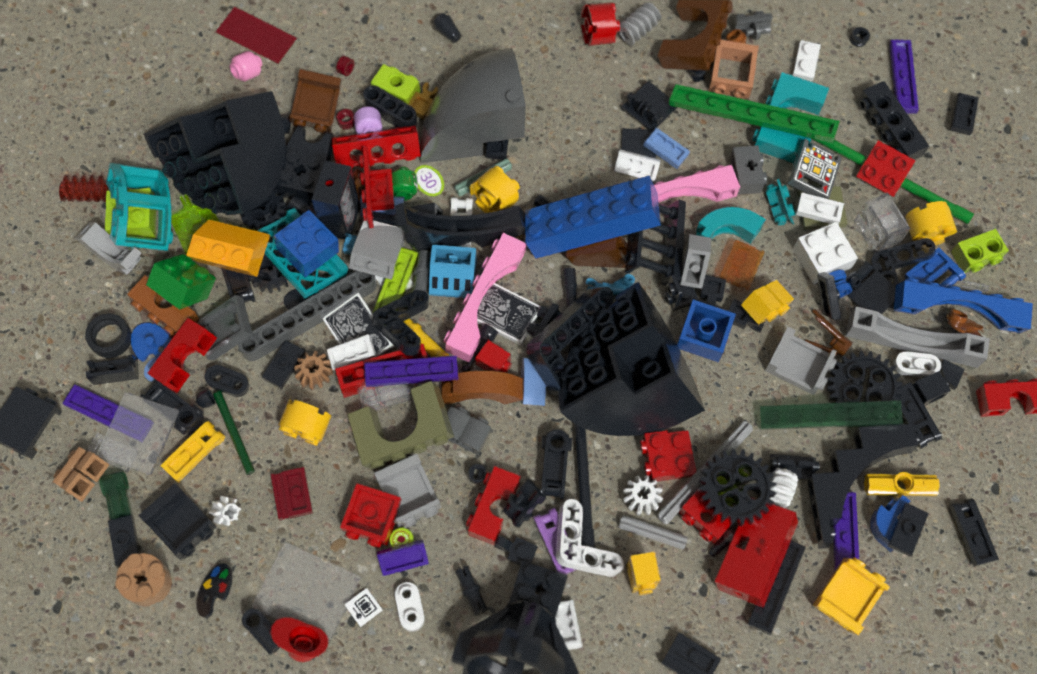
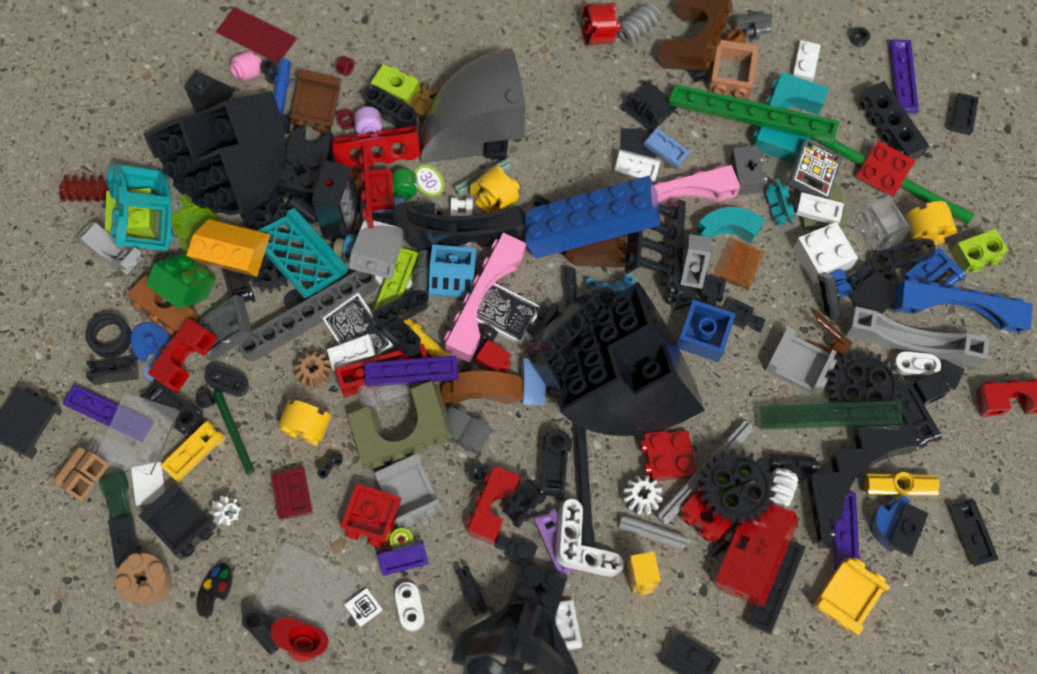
(148, 487): none -> white sticker
(206, 91): none -> black slope
(269, 69): none -> black pin
(282, 82): none -> blue pin
(283, 364): black plate -> none
(306, 243): blue brick -> none
(328, 464): none -> black arm
(447, 27): black cone -> none
(768, 302): yellow piece -> none
(962, 324): dark orange plate -> none

